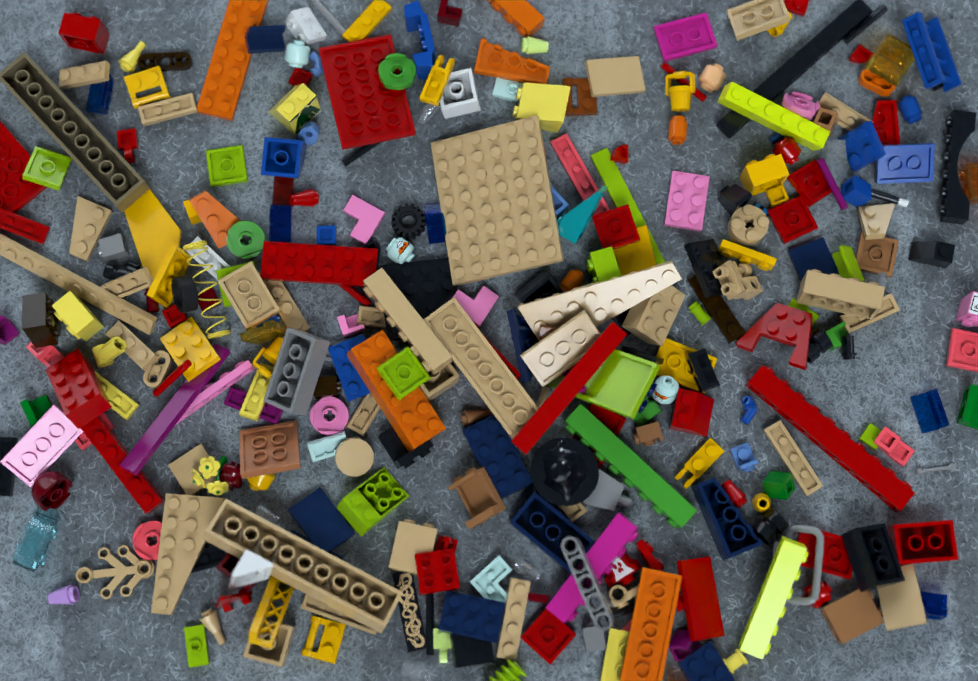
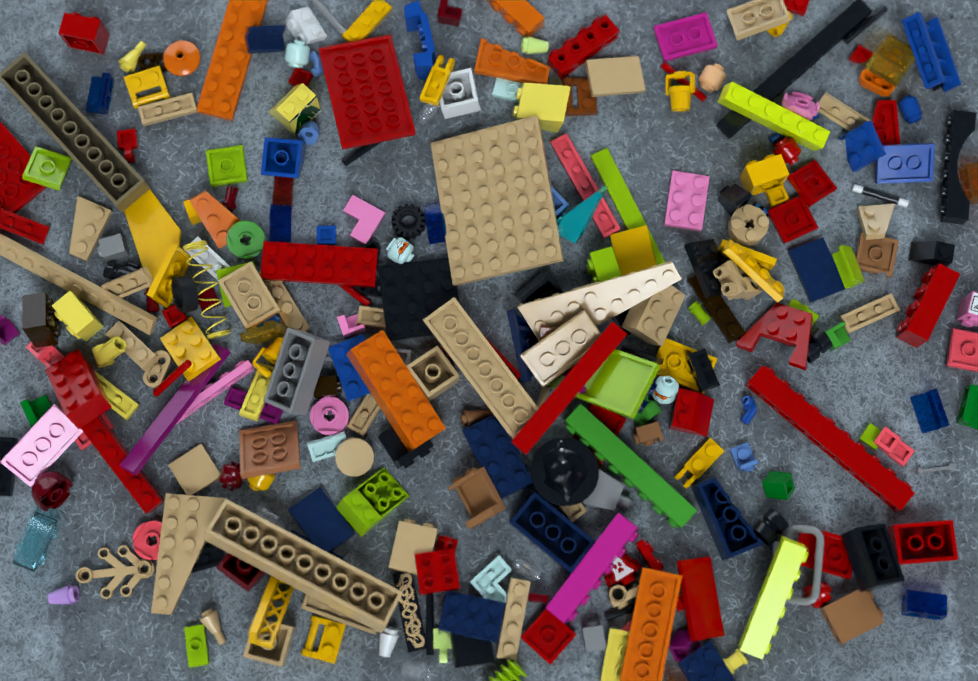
(84, 75): tan plate -> none
(184, 65): none -> orange dish
(210, 468): light yellow plant -> none
(226, 600): red flag -> none
(230, 199): none -> dark red pin
(250, 570): white slope -> none
(305, 198): red cone -> none
(387, 641): none -> white cone
(400, 81): bright green plate -> none
(403, 373): lime tile -> none
(407, 321): tan brick -> none
(480, 306): bright pink tile -> none
(572, 280): orange brick -> none
(583, 46): none -> red brick
(595, 590): light grey beam -> none
(616, 228): red plate -> none
(620, 154): red tile -> none
(677, 130): orange brick -> none
(736, 496): red cone -> none
(753, 270): none -> yellow plate
(757, 498): yellow cone -> none
(793, 458): tan plate -> none
(826, 119): medium nougat brick -> none
(832, 184): magenta bar -> none
(840, 294): tan brick -> none
(848, 347): black pin -> none
(856, 191): blue panel -> none
(903, 602): tan tile -> none
(927, 306): none -> red brick

